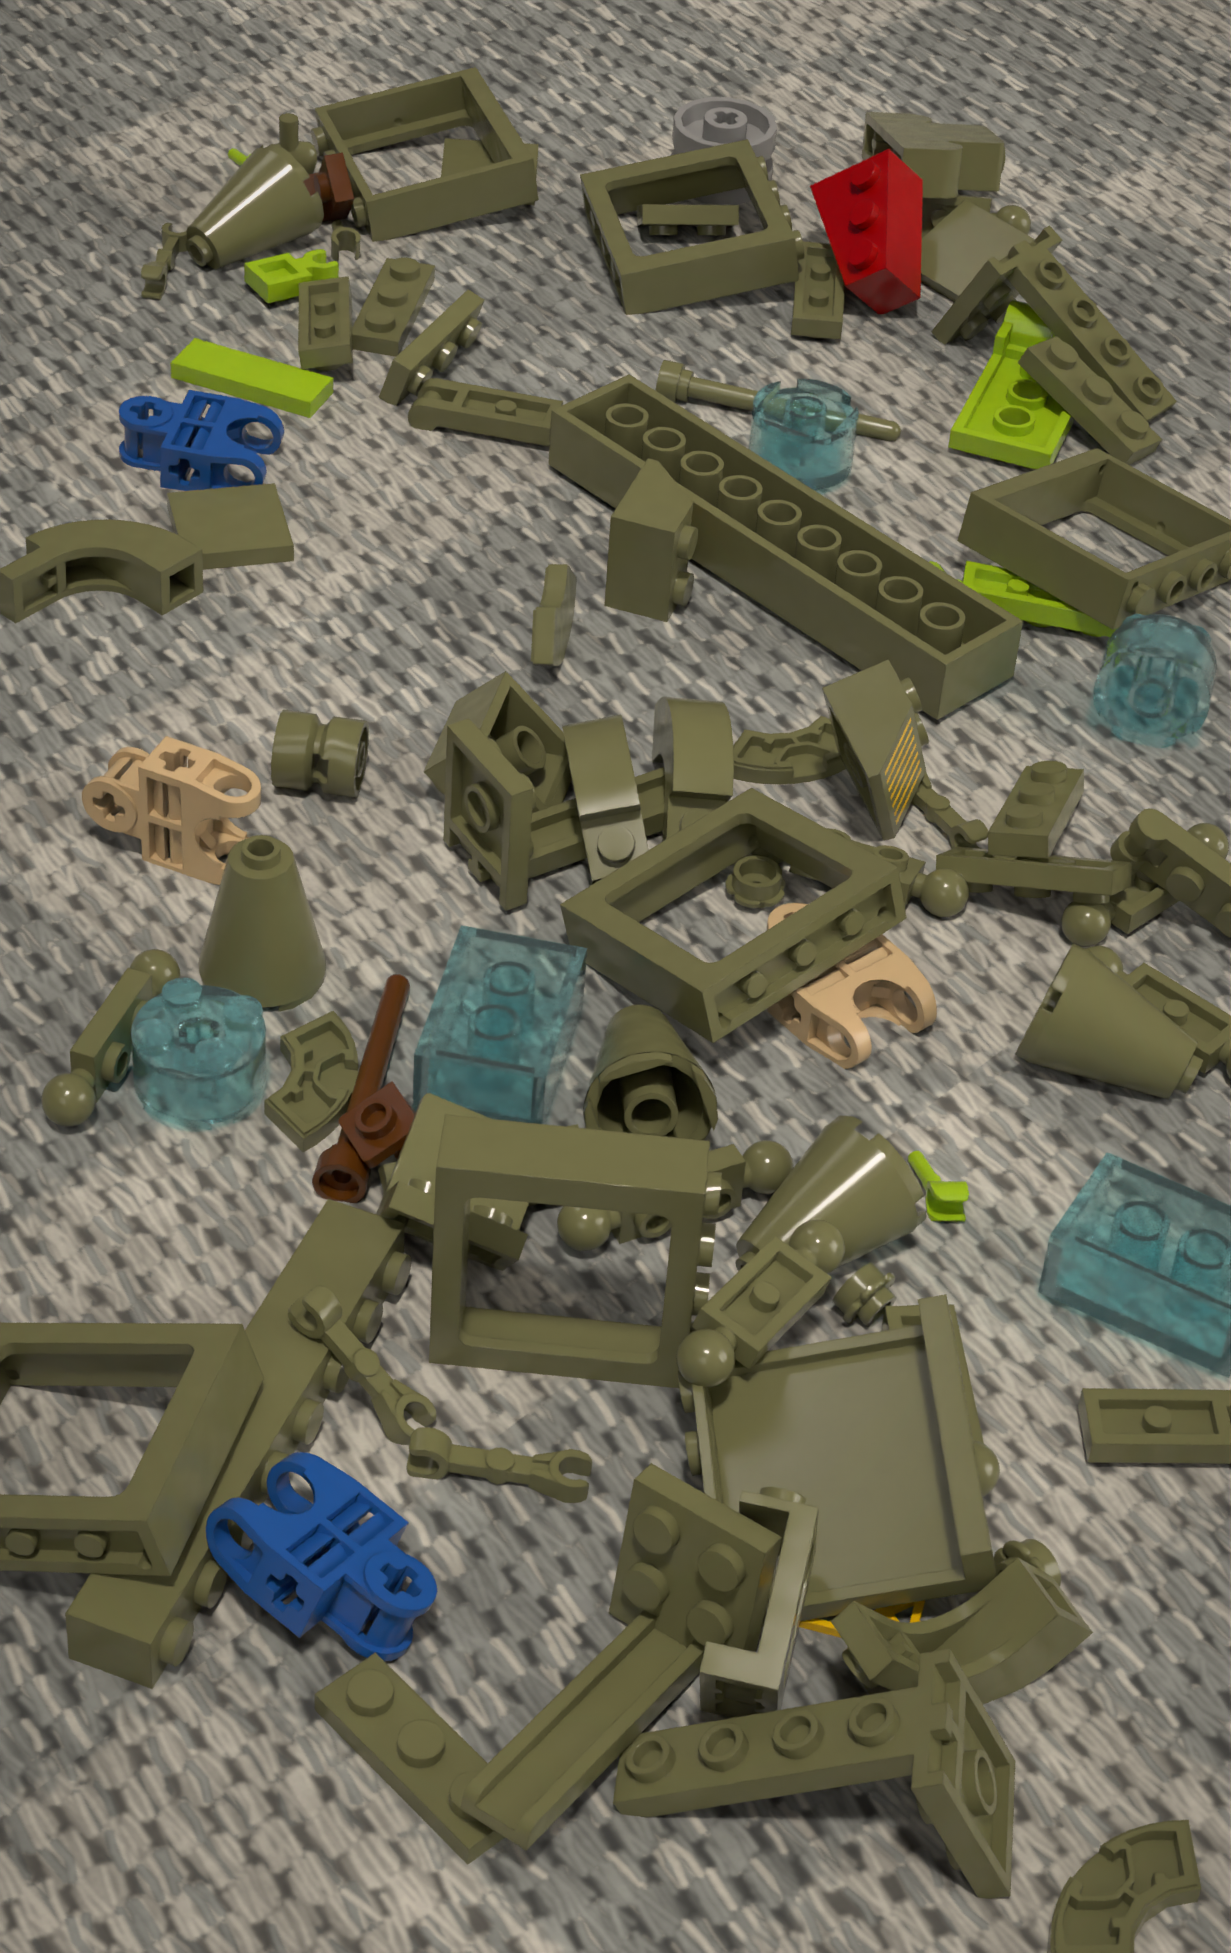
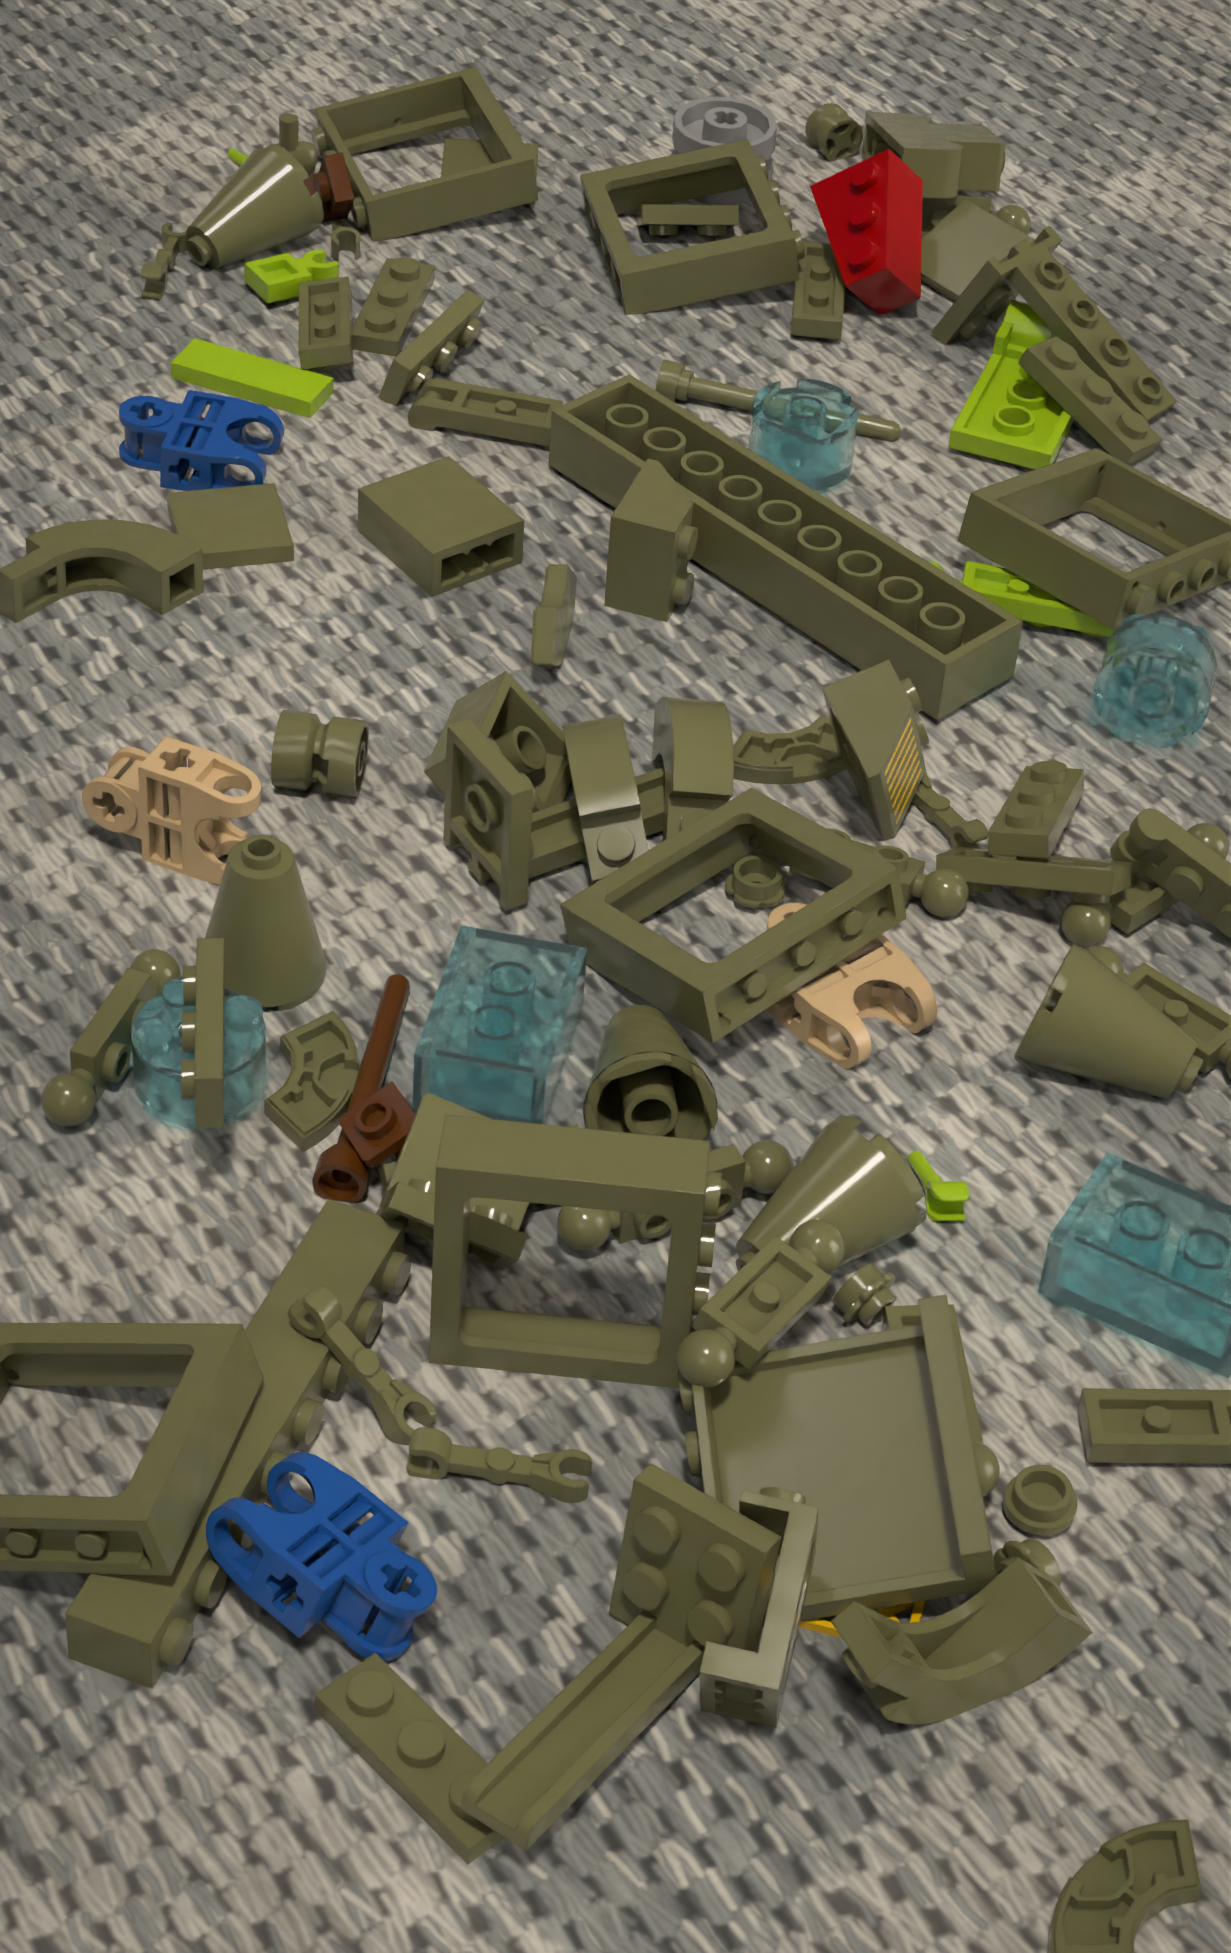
(204, 1033): none -> olive plate
(440, 526): none -> olive brick
(834, 132): none -> olive wheel
(925, 1732): olive bracket -> none
(1040, 1500): none -> olive plate

